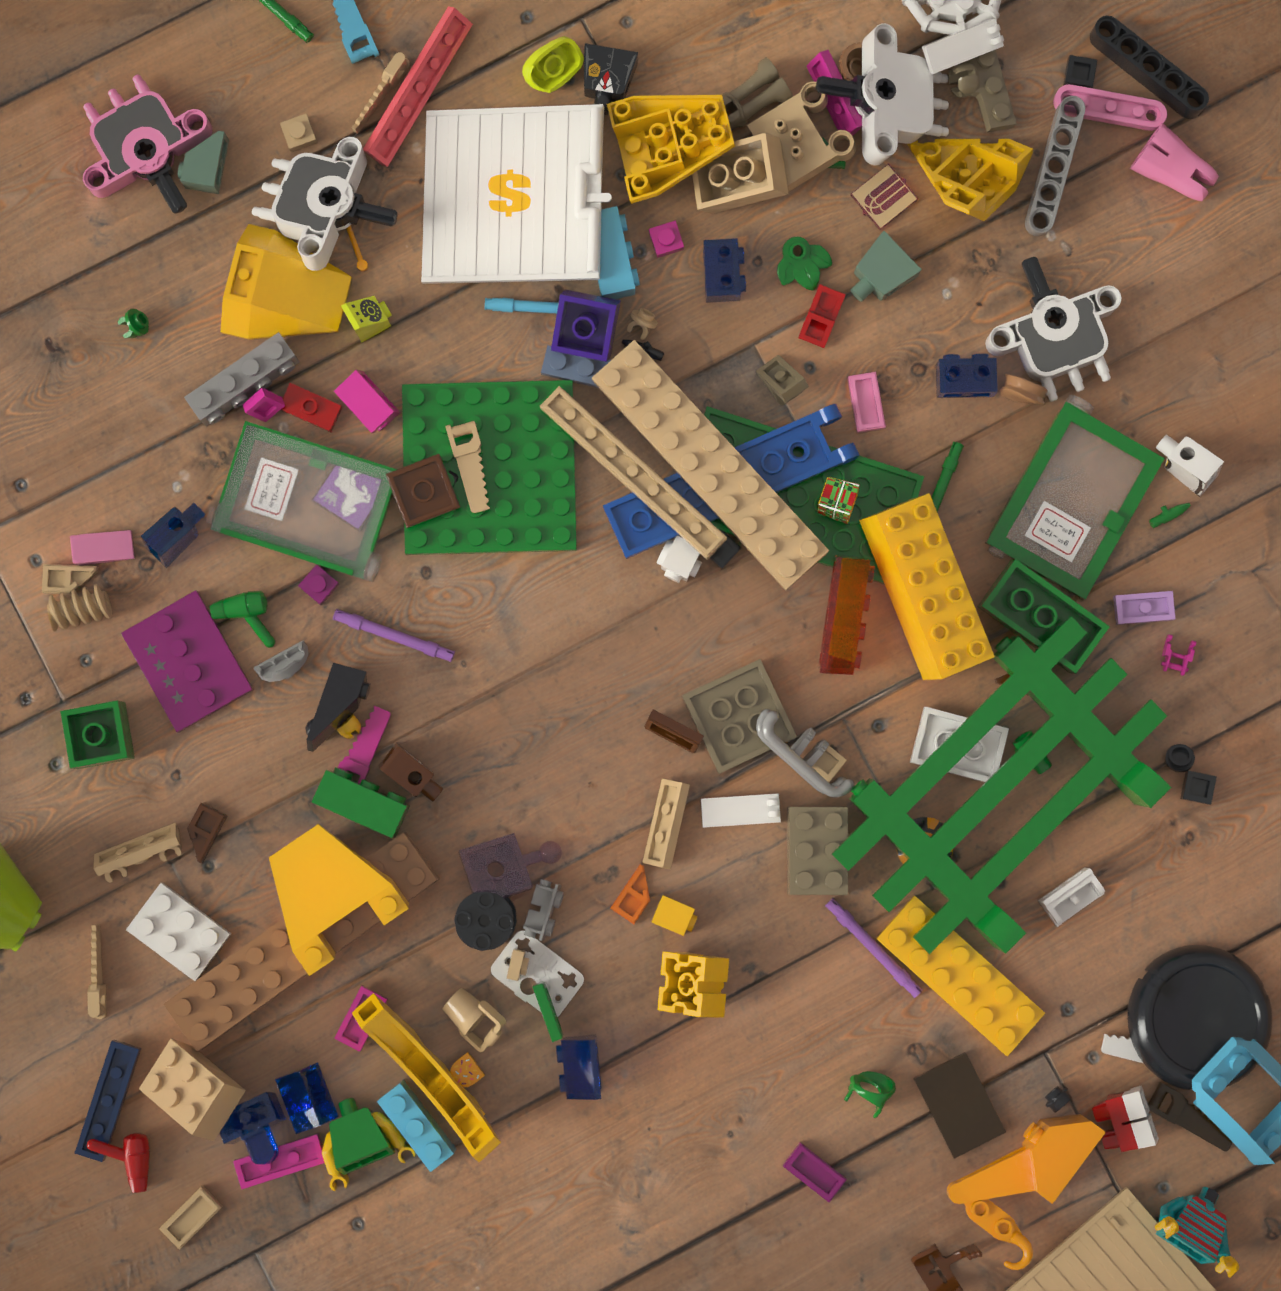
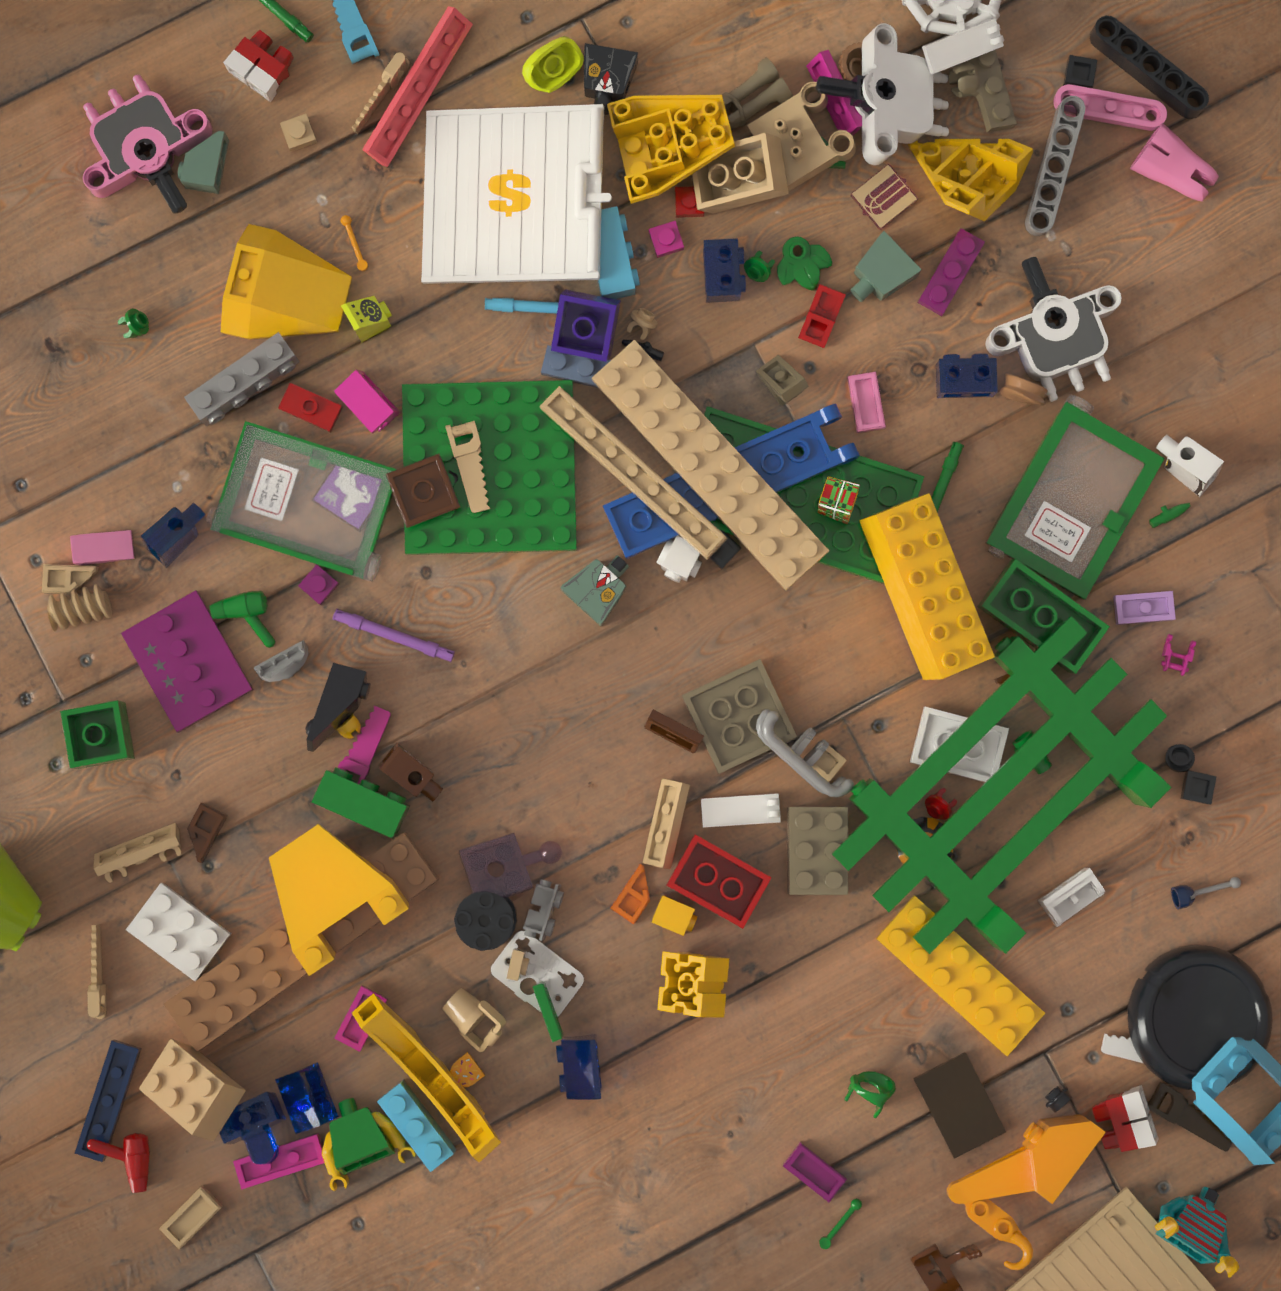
(256, 67): none -> hips
(263, 405): dark pink plate -> none
(321, 199): piece -> none
(597, 588): none -> sand green torso
(686, 203): none -> red plate
(718, 881): none -> red brick
(757, 268): none -> green plate
(825, 1242): none -> green hinge
(844, 615): clear red slope -> none
(900, 974): medium lavender piece -> none
(938, 807): none -> red plate
(951, 272): none -> magenta plate
(1184, 895): none -> hinge

